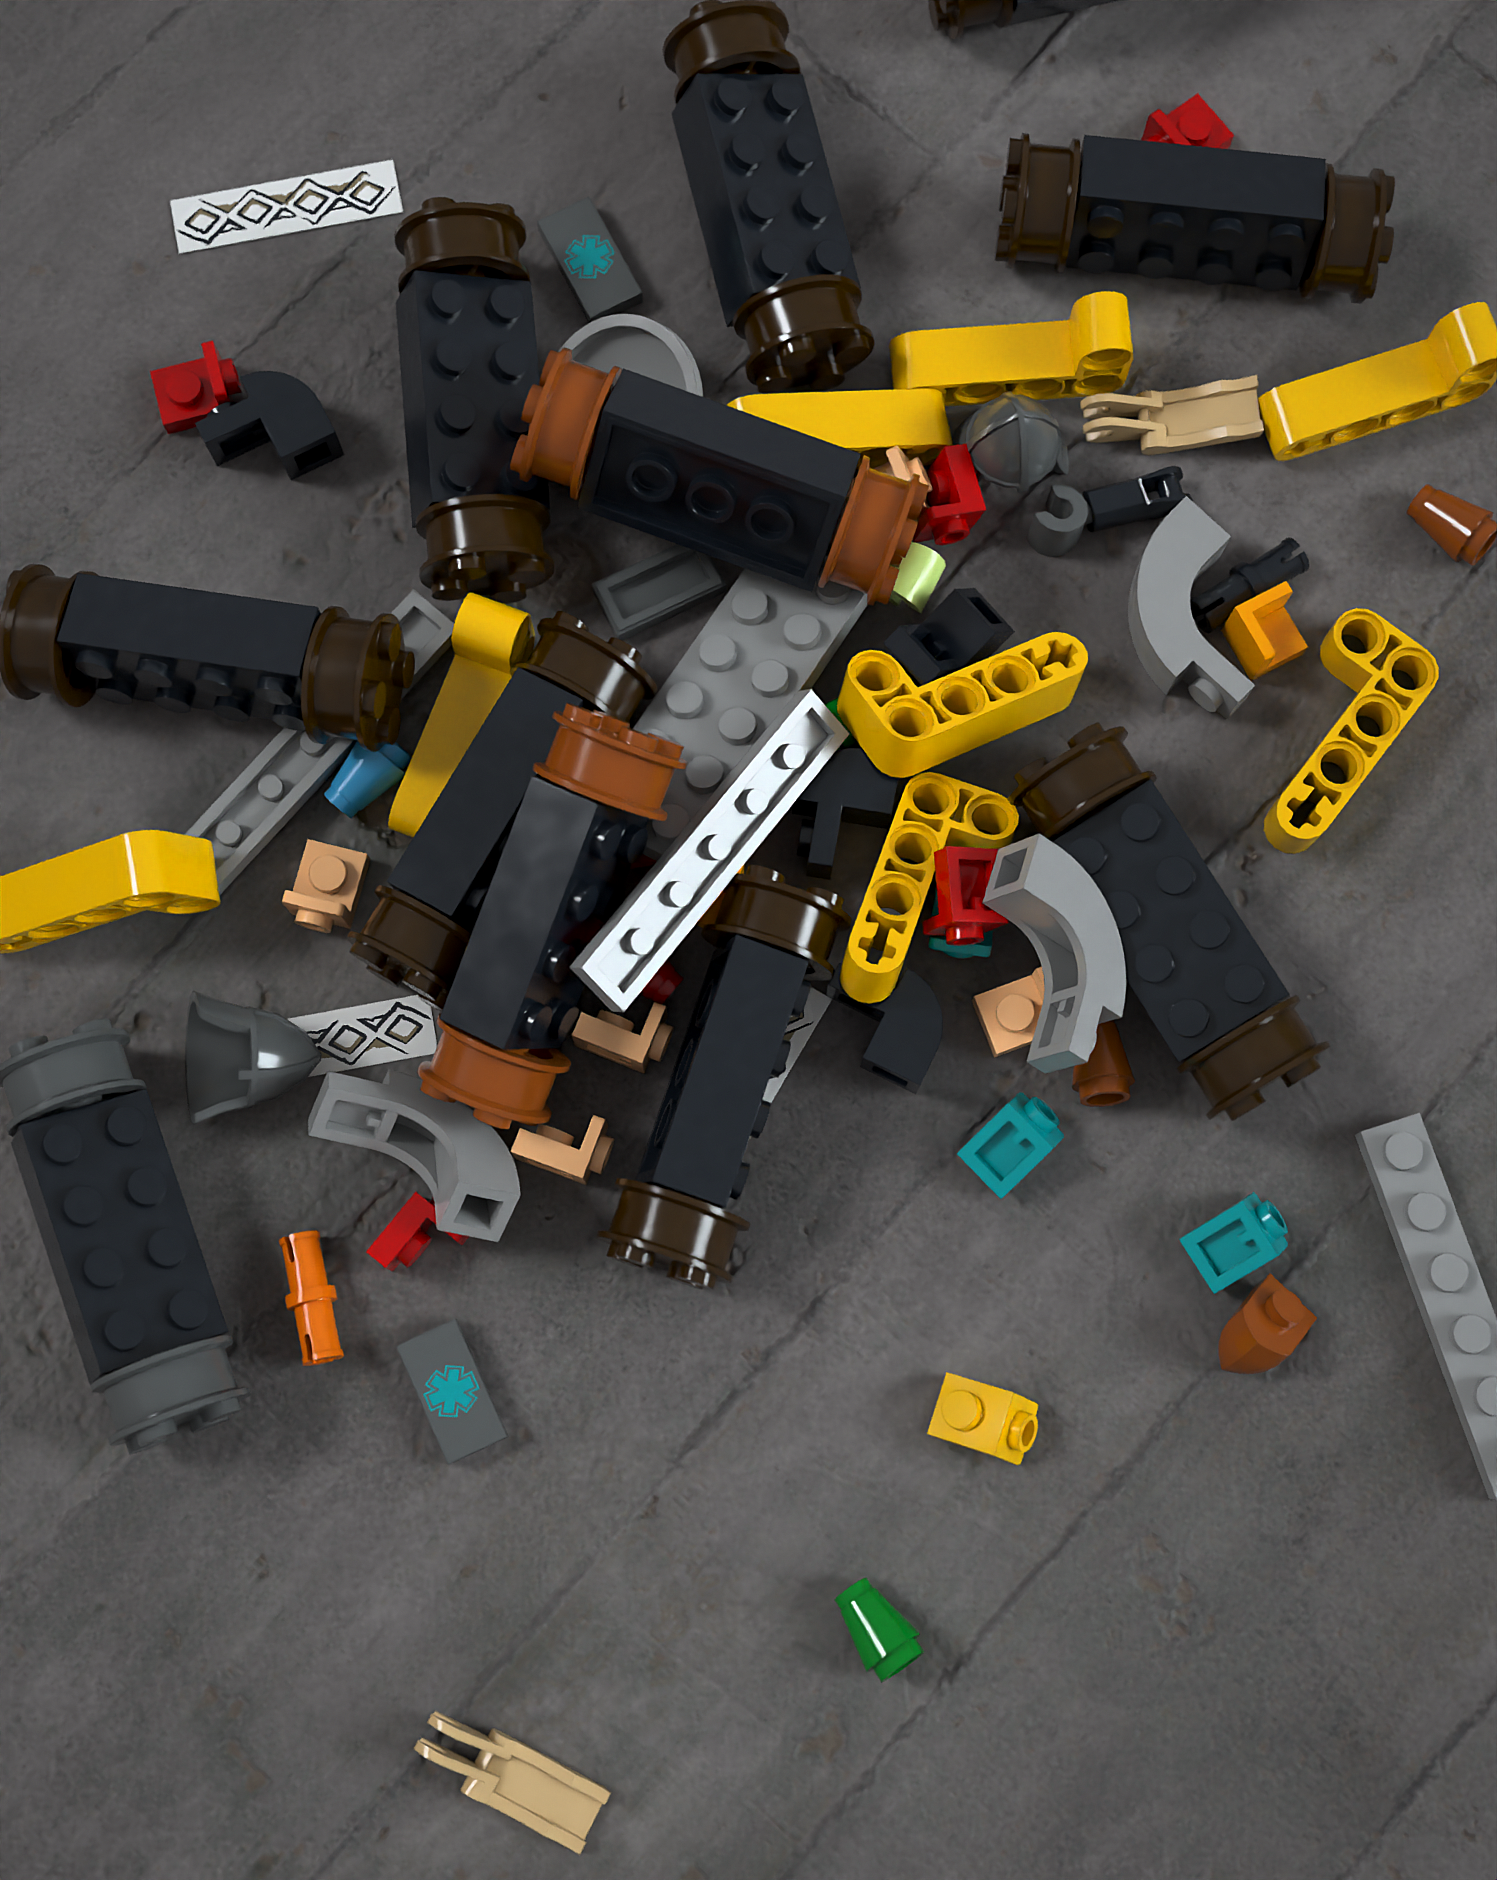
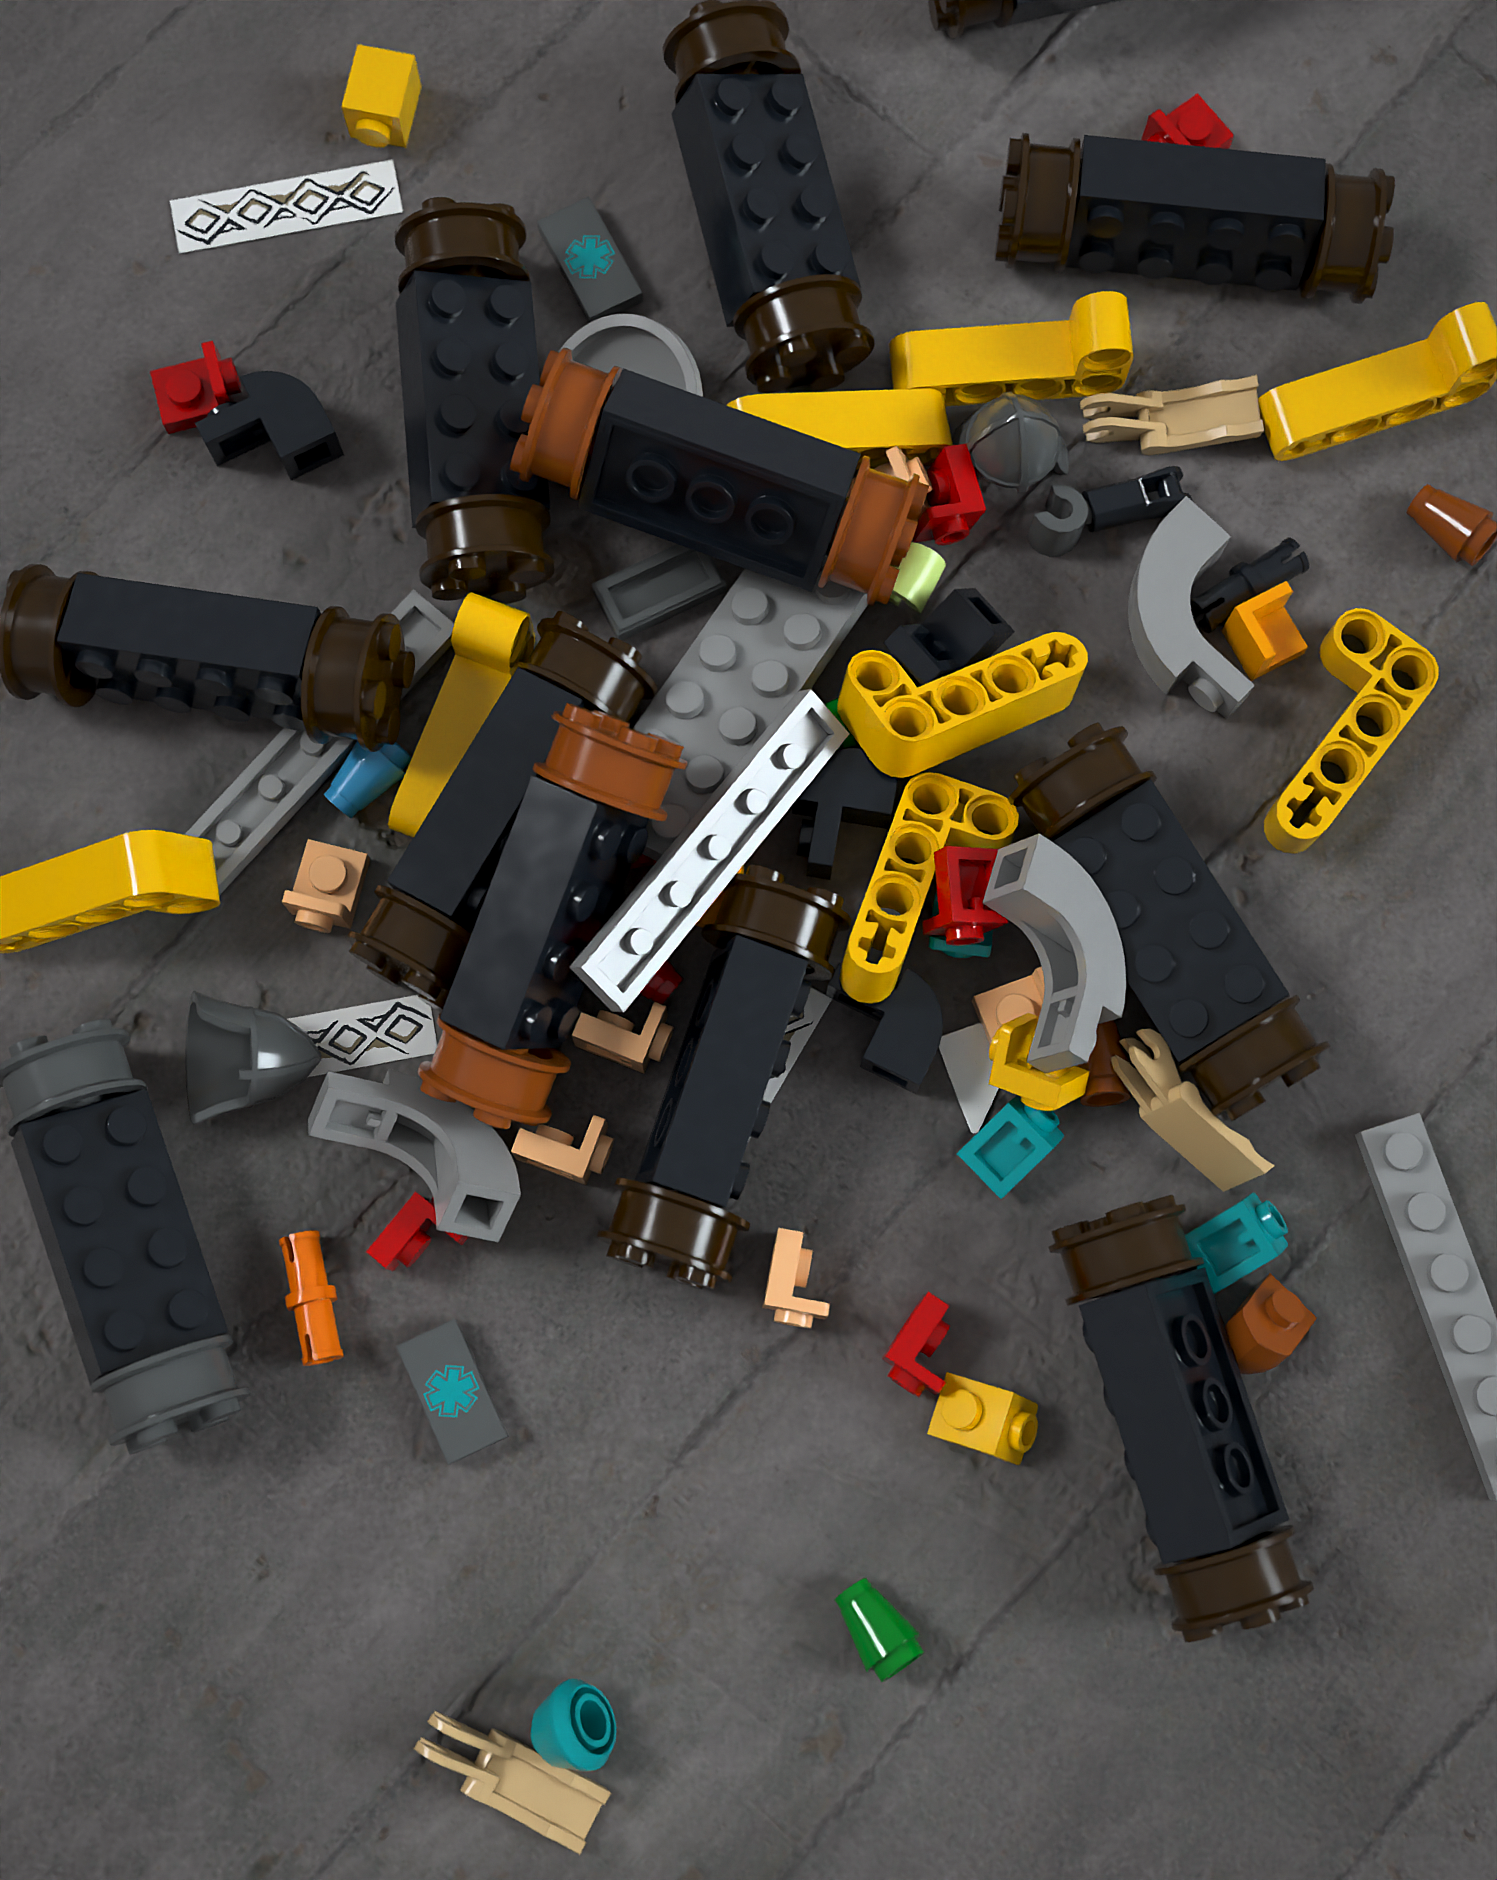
(381, 96): none -> yellow brick
(574, 1727): none -> teal cone
(788, 1269): none -> light nougat bracket
(922, 1334): none -> red bracket
(969, 1070): none -> white sticker
(1012, 1073): none -> yellow bracket
(1181, 1117): none -> tan arm
(1183, 1419): none -> black brick

